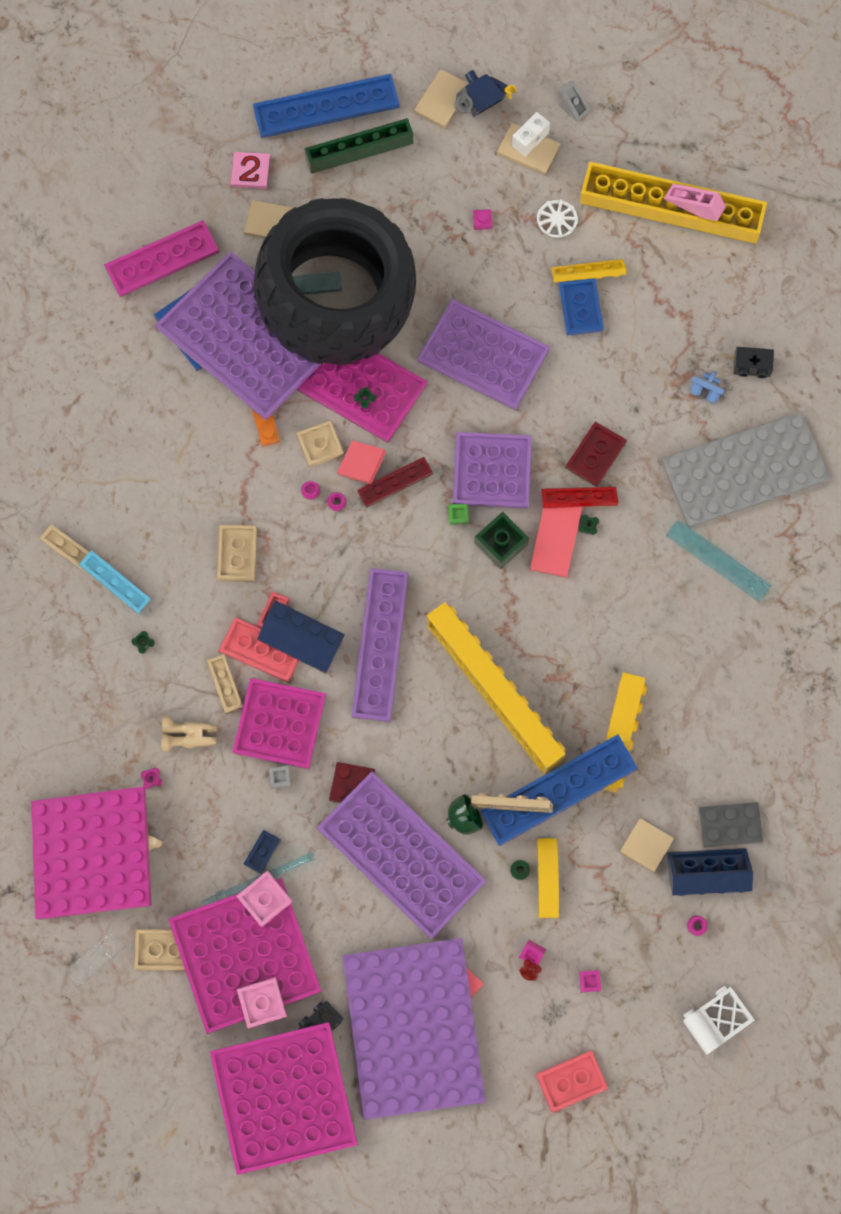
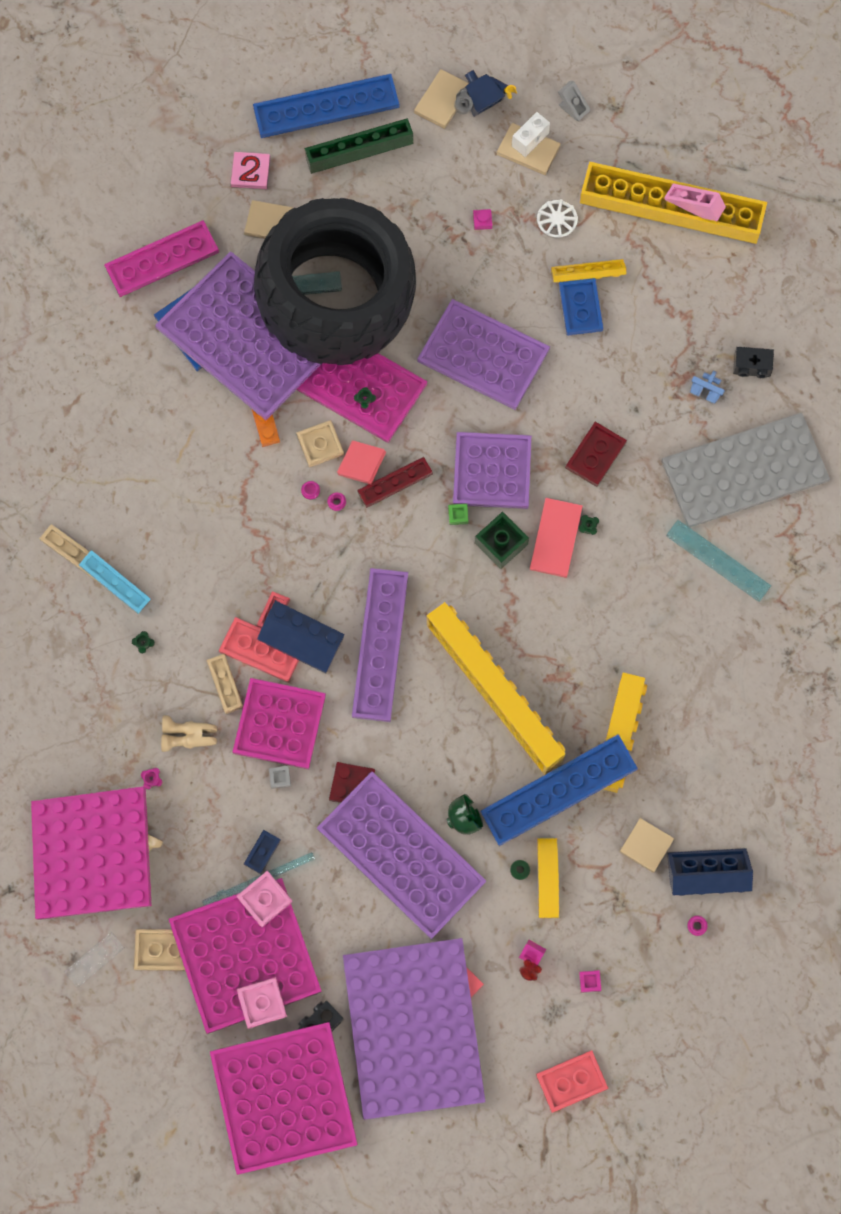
(237, 553): tan tile -> none
(503, 802): tan plate -> none
(579, 497): red tile -> none
(703, 1028): white piece -> none
(730, 824): dark grey plate -> none

